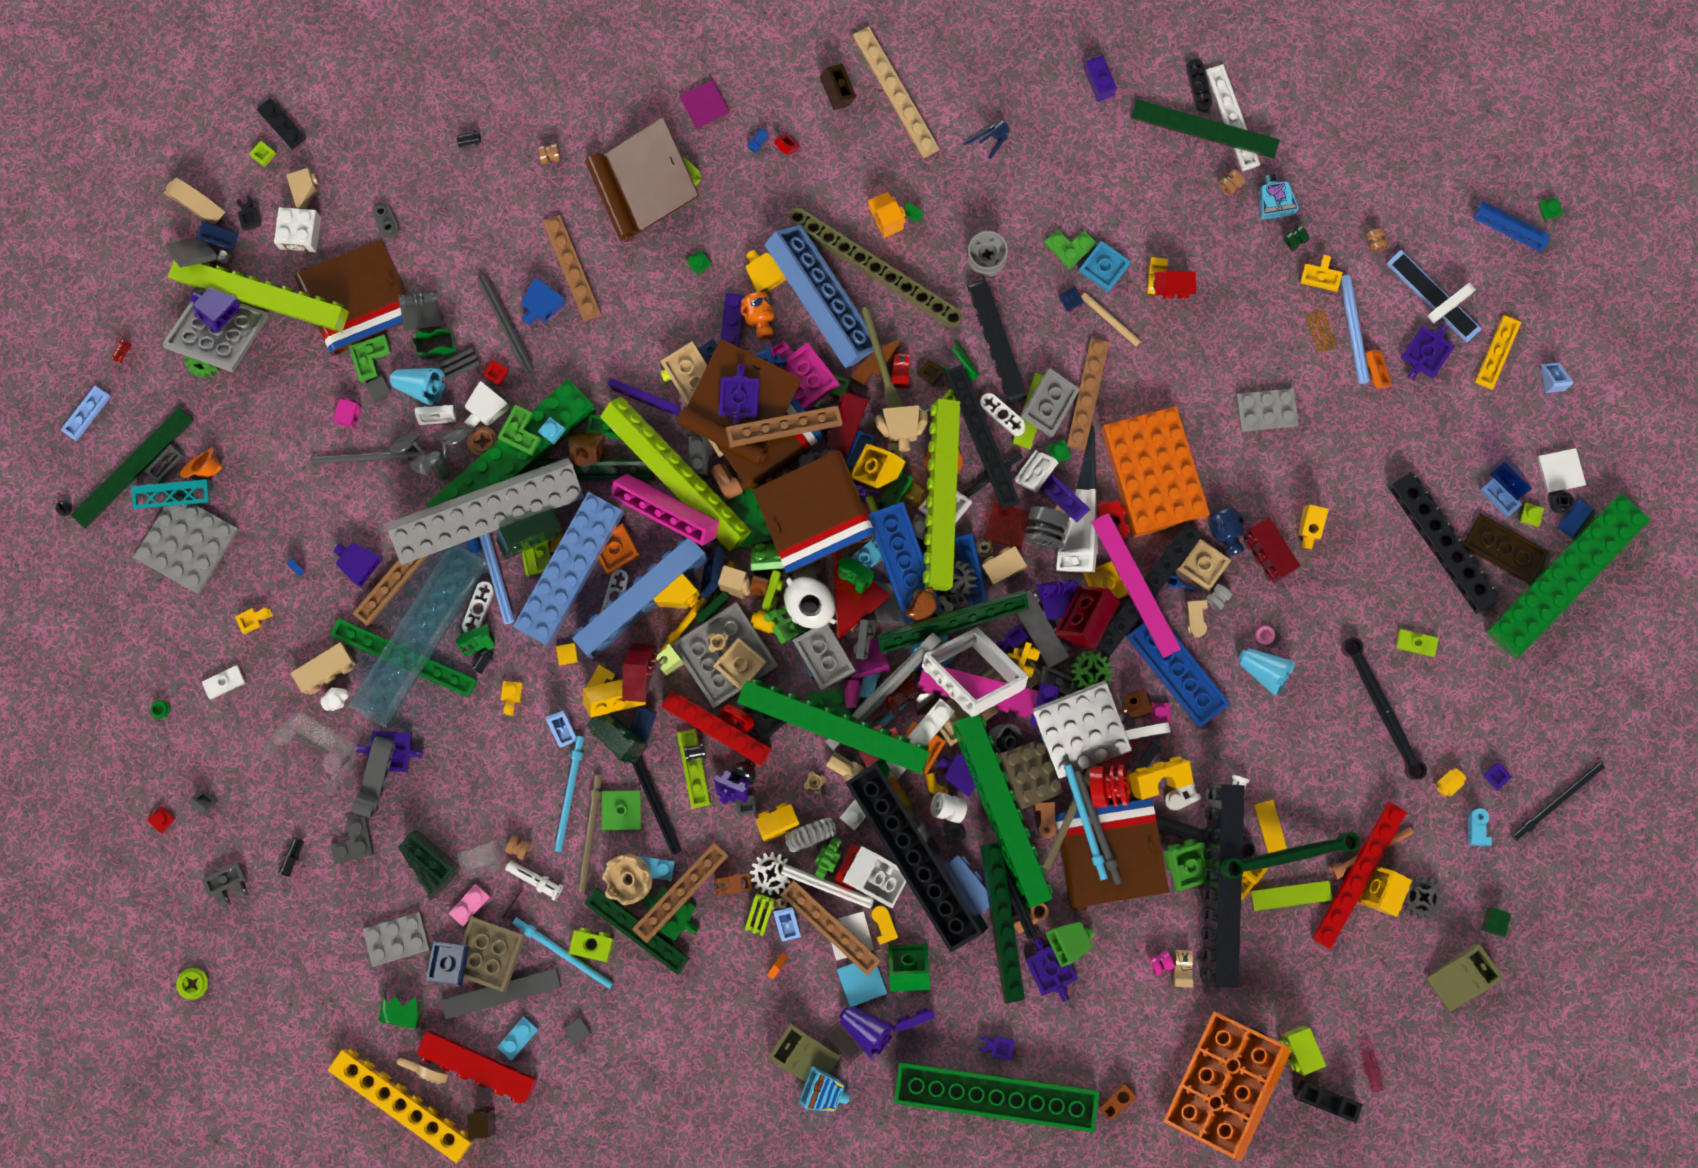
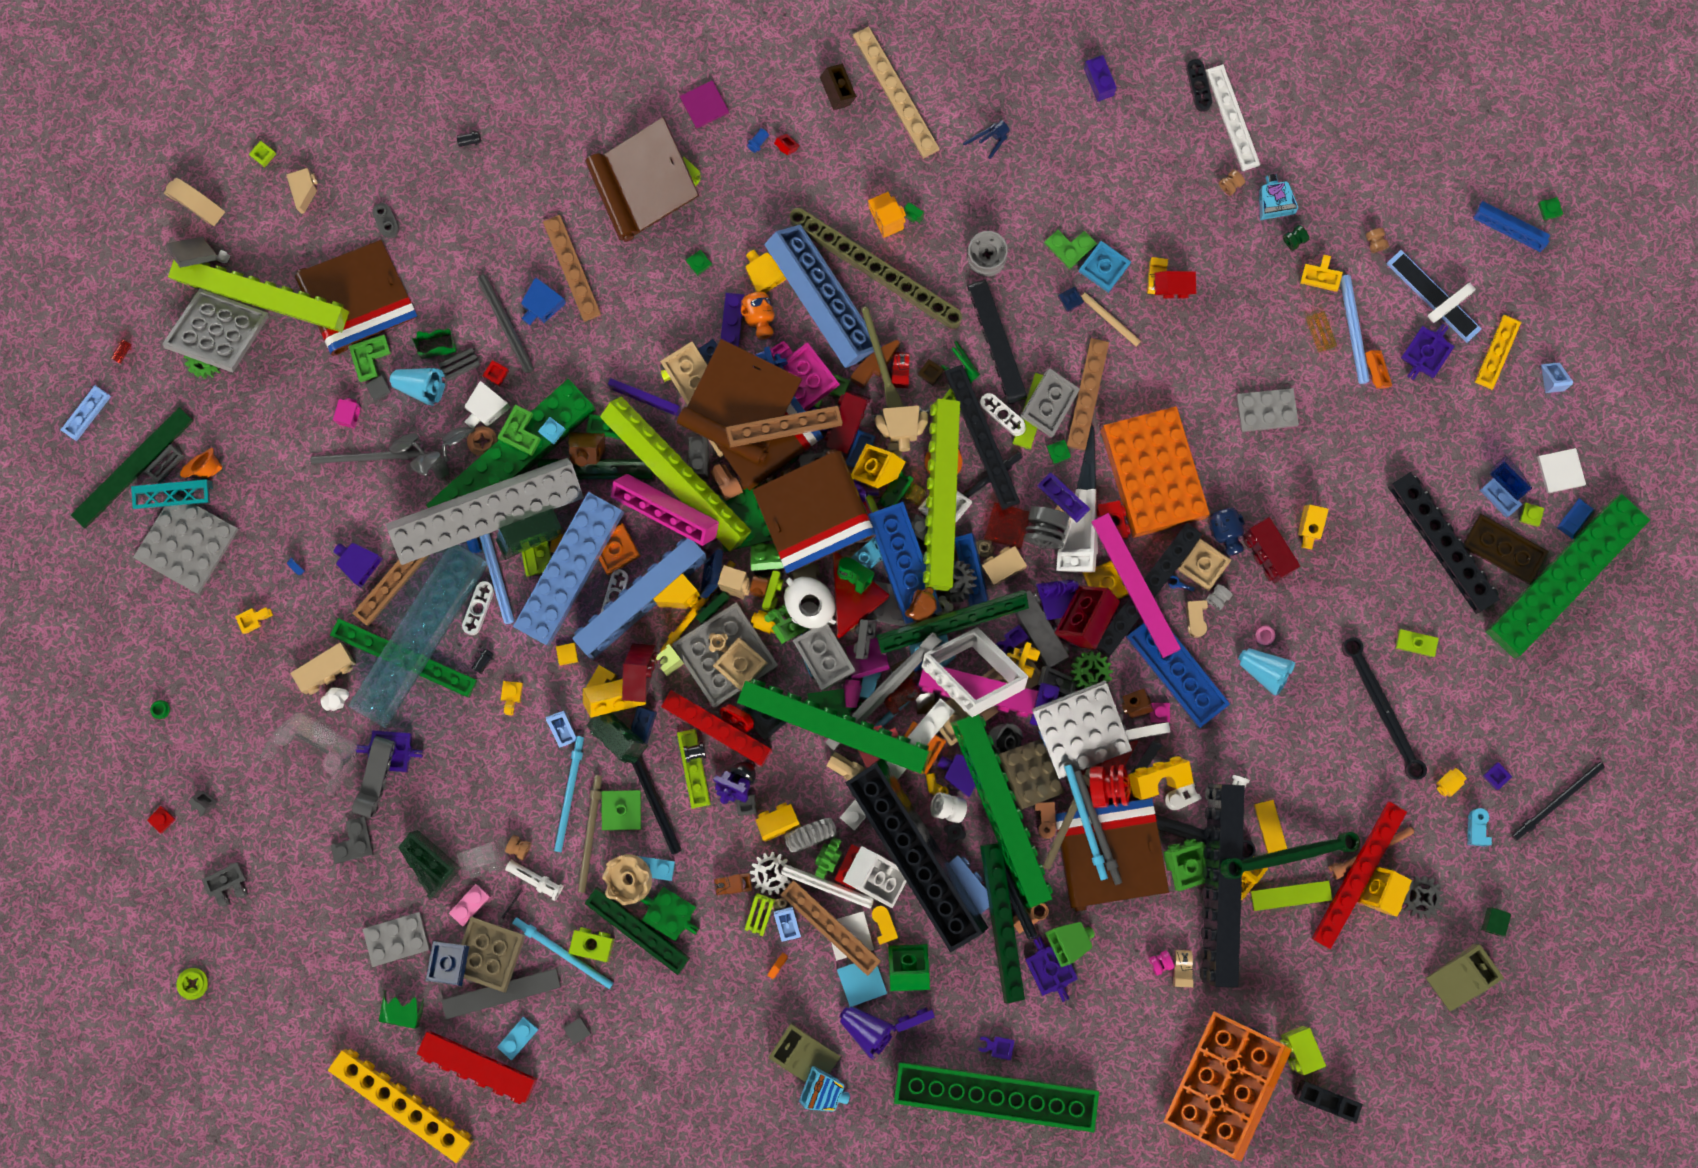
(66, 505): black hinge -> none
(214, 308): torso -> none
(217, 236): dark blue plate -> none
(223, 682): white plate -> none
(249, 215): black plate -> none
(281, 123): black plate -> none
(291, 857): black axle -> none
(297, 229): white brick -> none
(420, 310): dark grey hinge -> none
(425, 1072): tan piece -> none
(435, 414): white plate -> none
(476, 640): green leg -> none
(481, 1122): dark brown brick -> none
(549, 153): medium nougat wheel -> none
(680, 893): medium nougat plate -> none
(739, 396): dark purple plate -> none
(815, 787): tan plate -> none
(843, 1042): clear smoke tile -> none
(1036, 471): white plate -> none
(1117, 1101): dark orange leg -> none
(1205, 129): dark green tile -> none
(1372, 1071): clear pink pin -> none
(1557, 502): black wheel -> none

